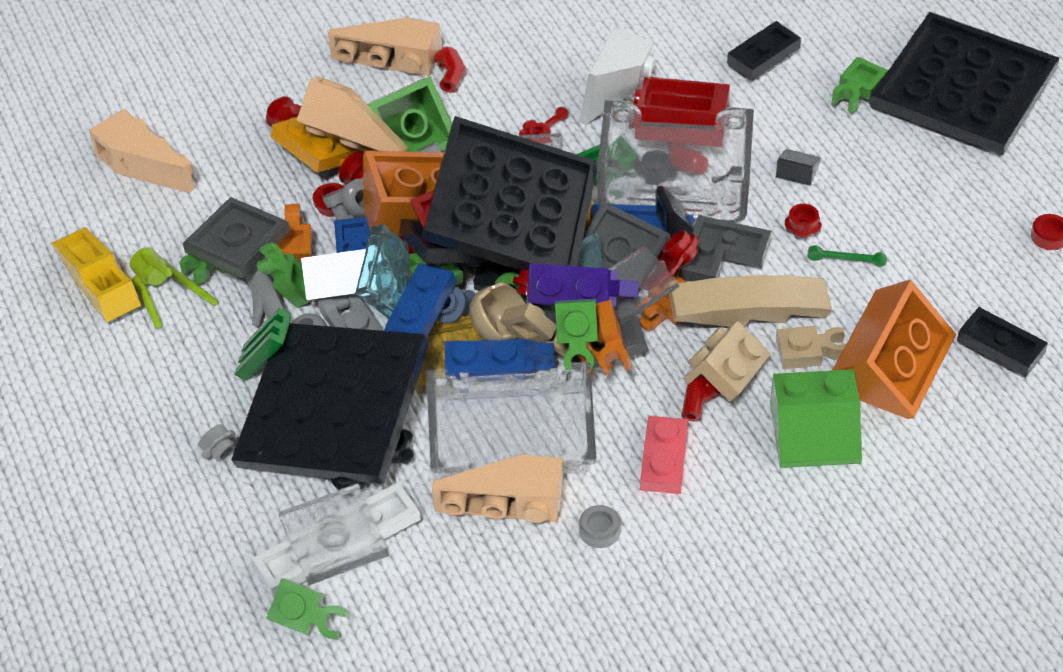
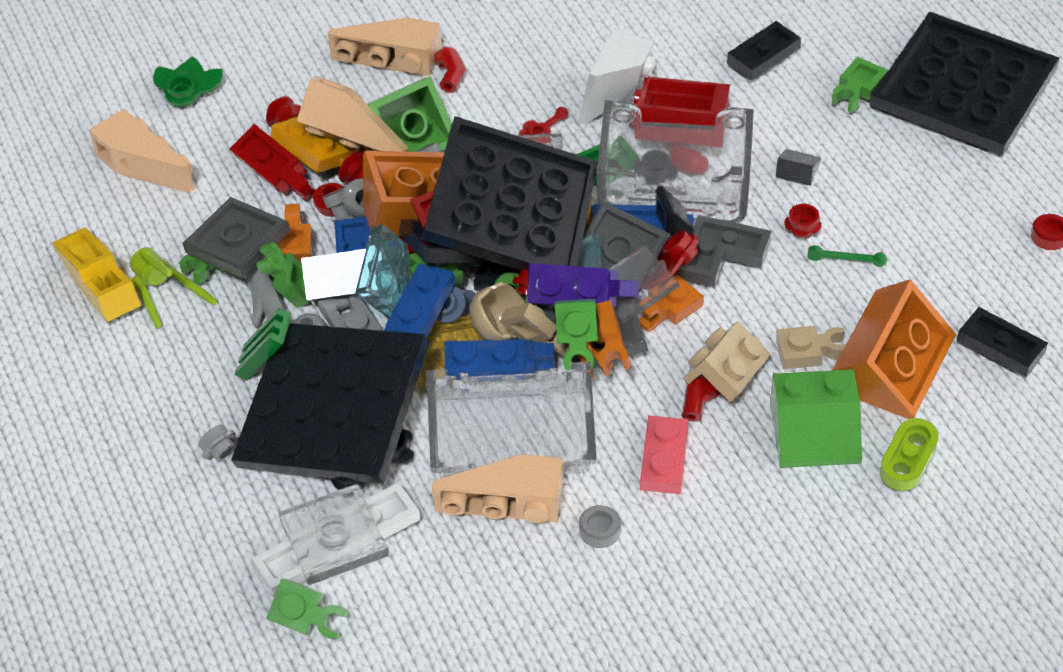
(186, 82): none -> green plate
(272, 162): none -> red hinge
(749, 298): tan slope -> none
(906, 456): none -> lime plate

